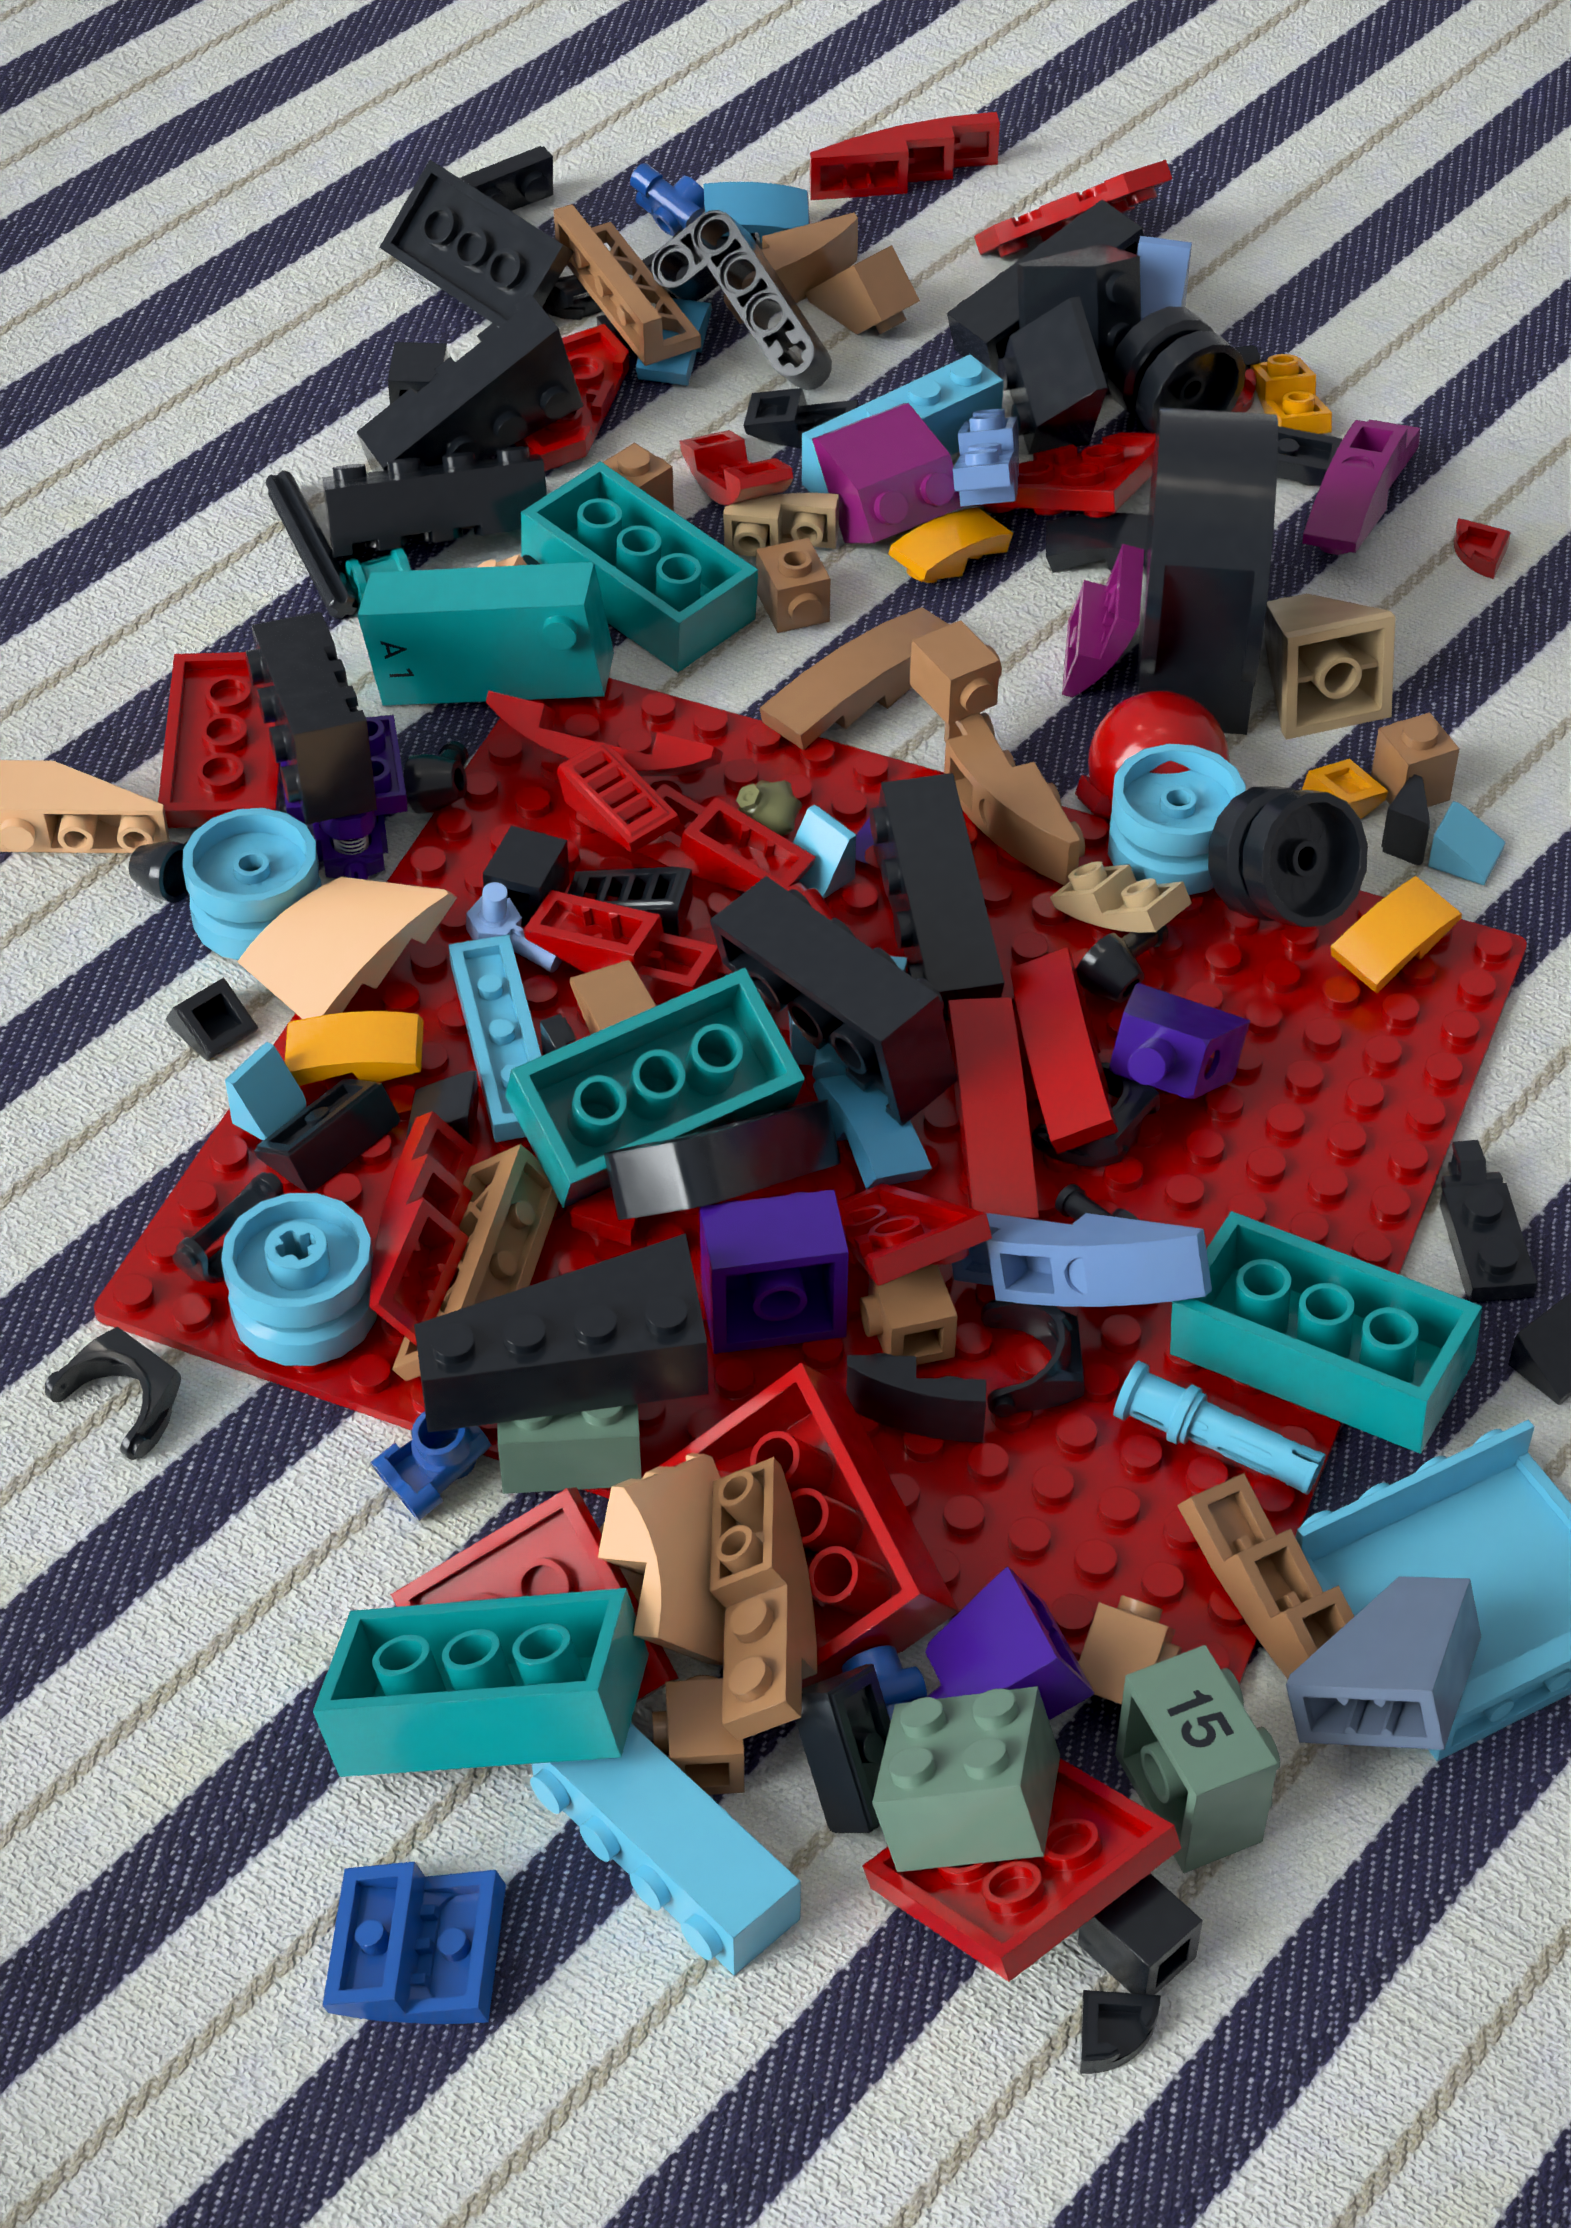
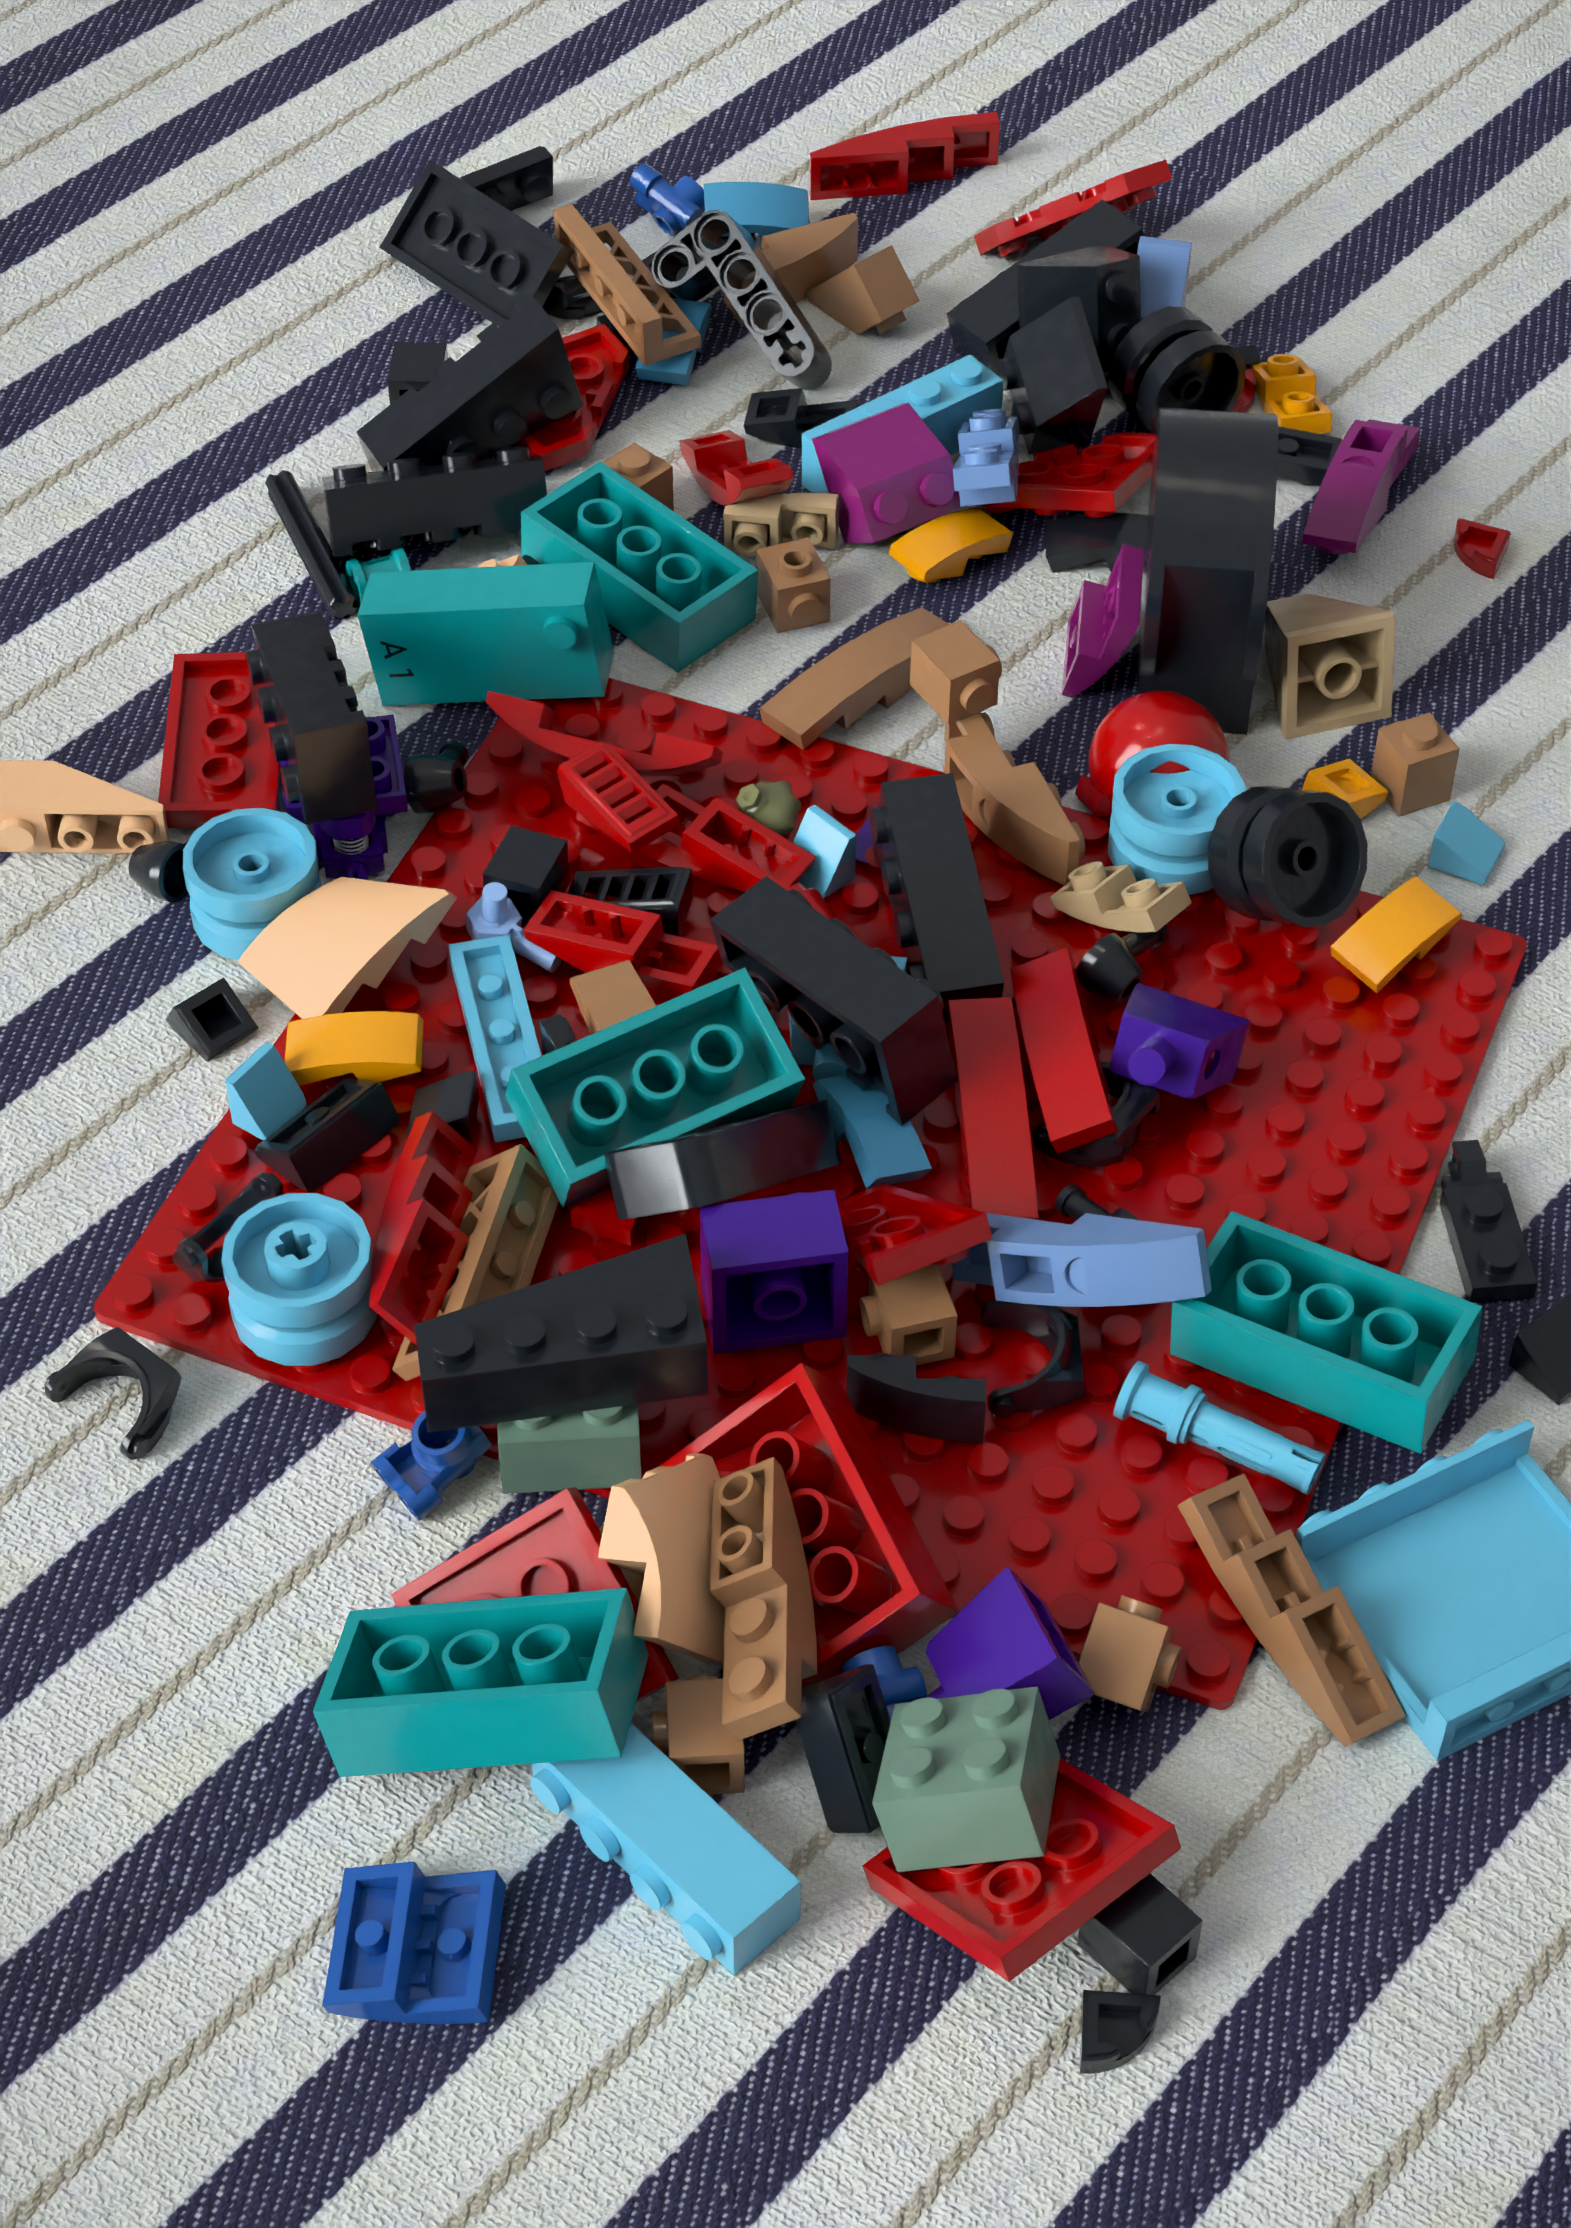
(1197, 1755): sand green brick -> none
(1391, 1669): sand blue slope -> none
(1407, 823): black slope -> none

